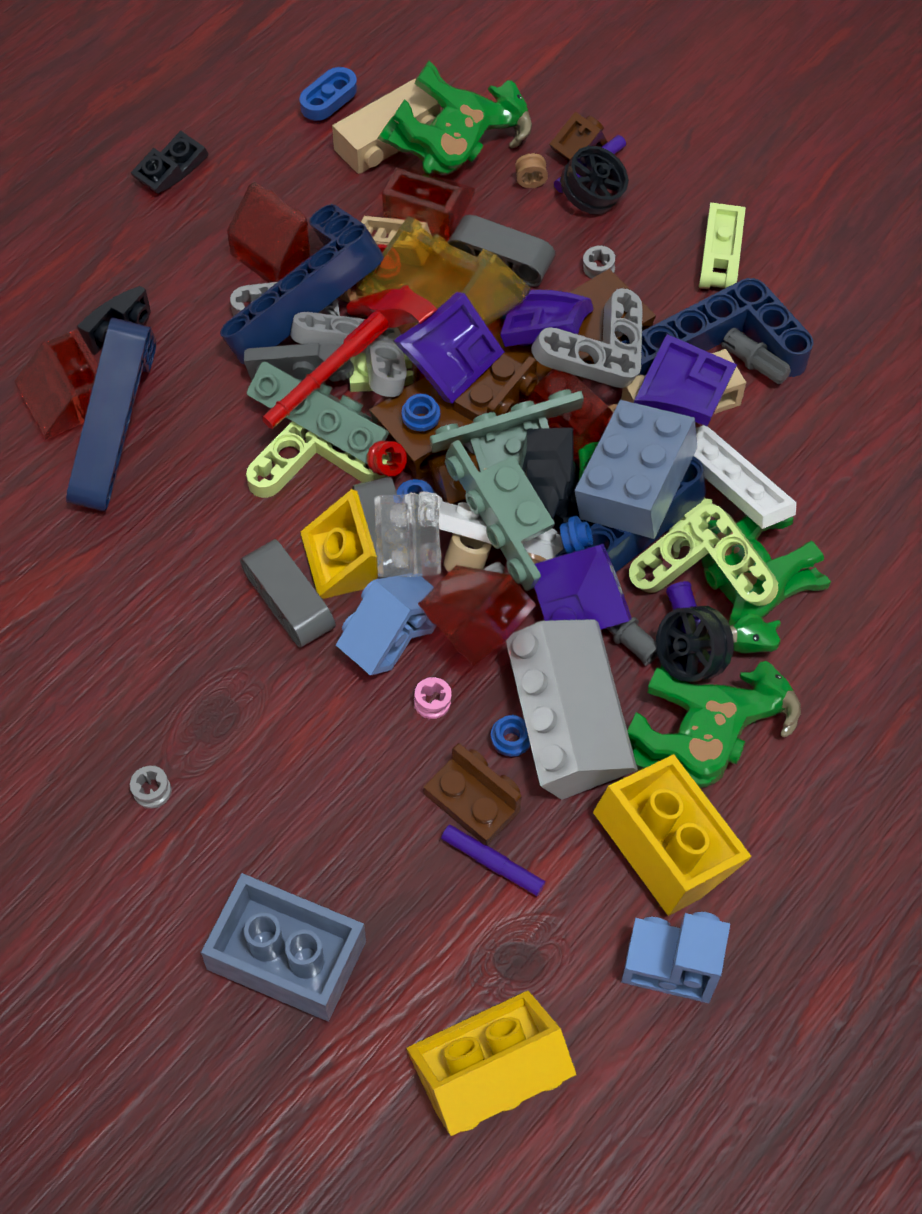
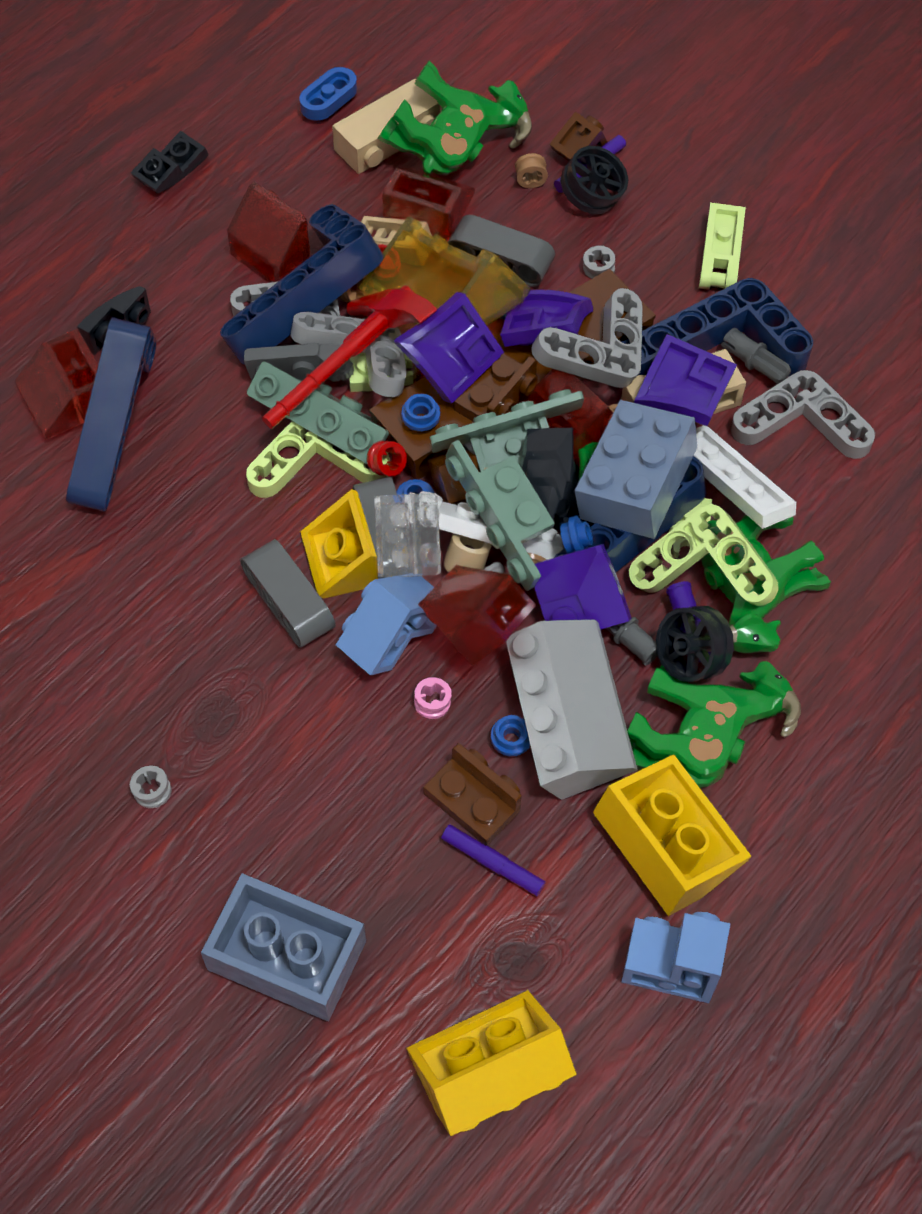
(810, 406): none -> light grey beam

